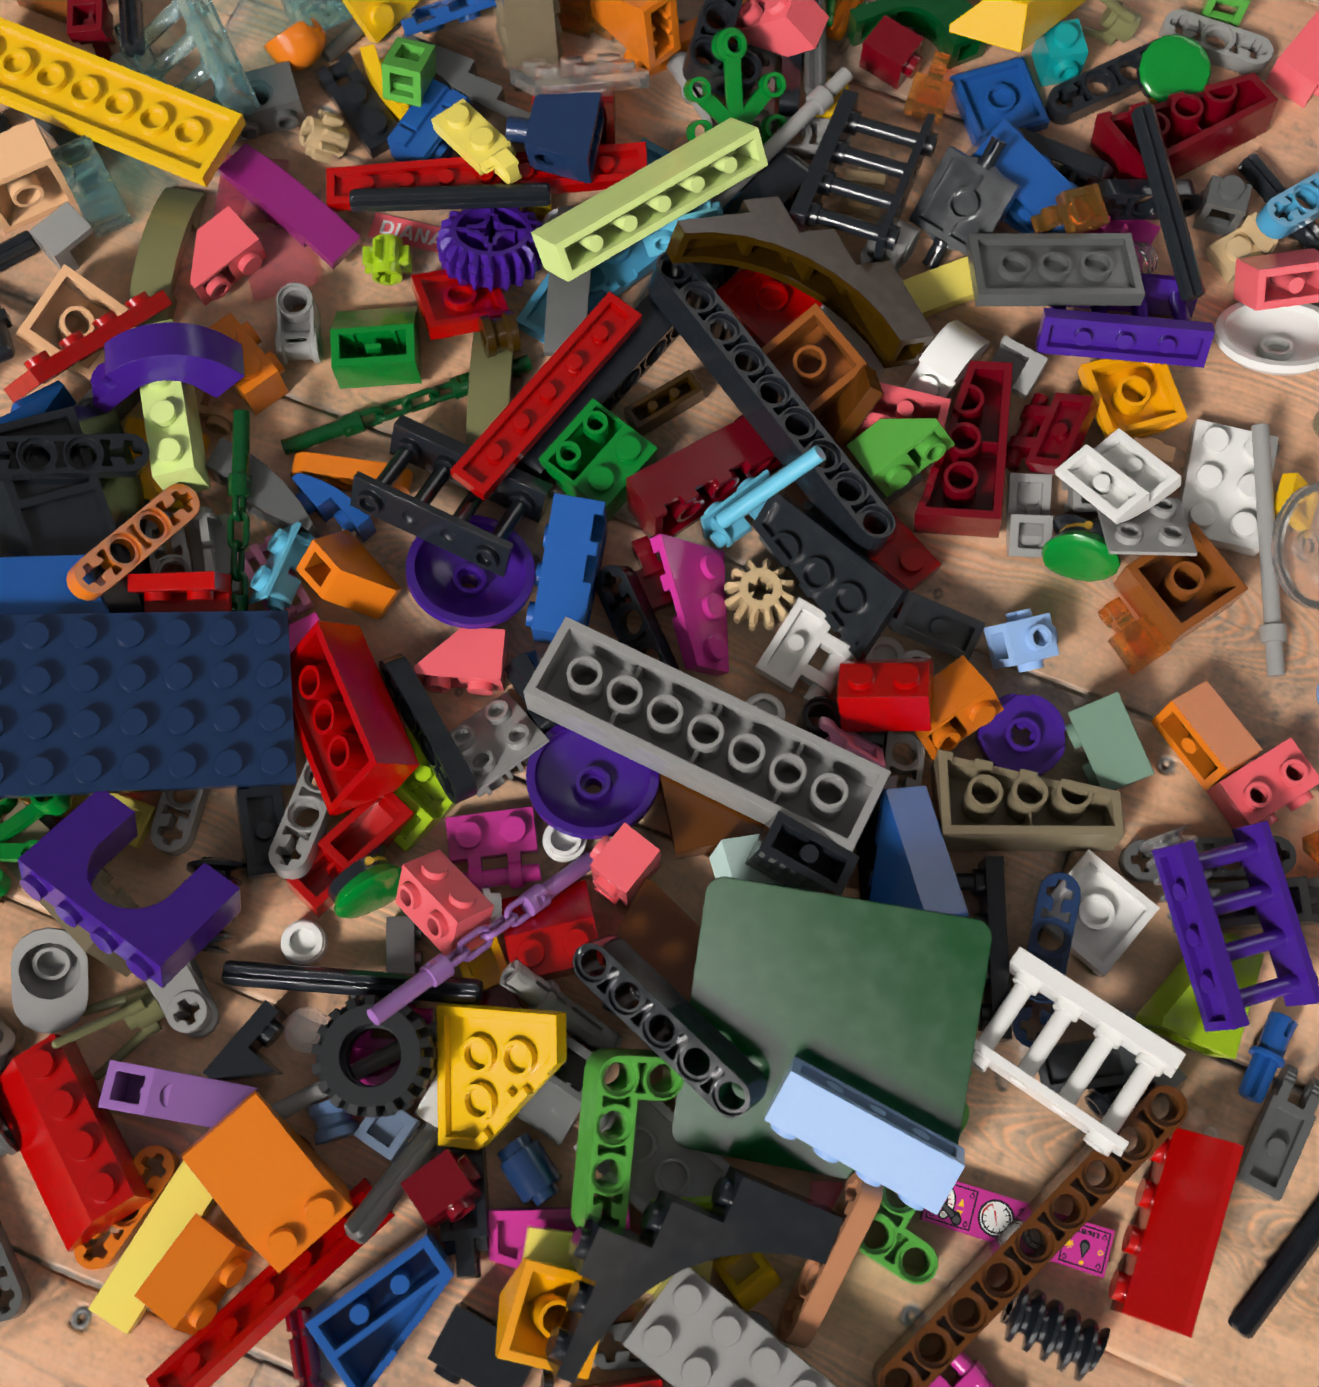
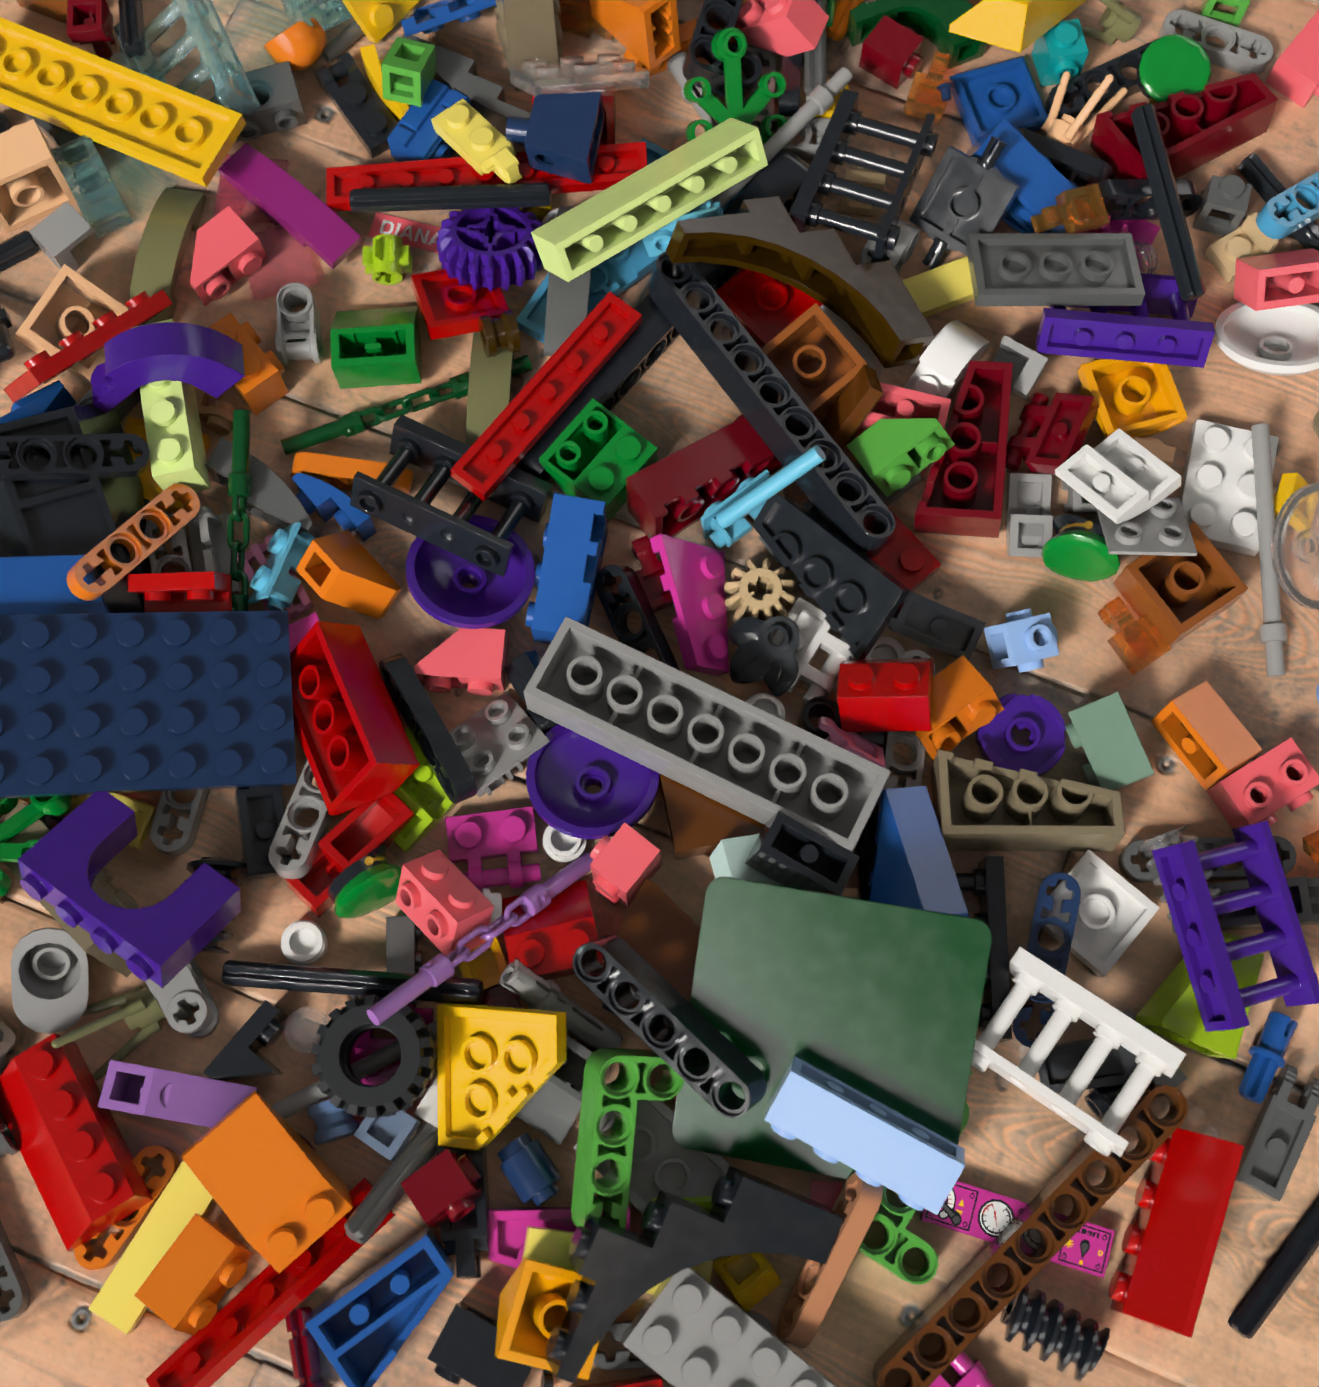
(324, 136): tan gear -> none
(664, 403): dark brown piece -> none
(760, 657): none -> black plate
(945, 91): none -> dark blue piece
(1069, 129): none -> light nougat plant

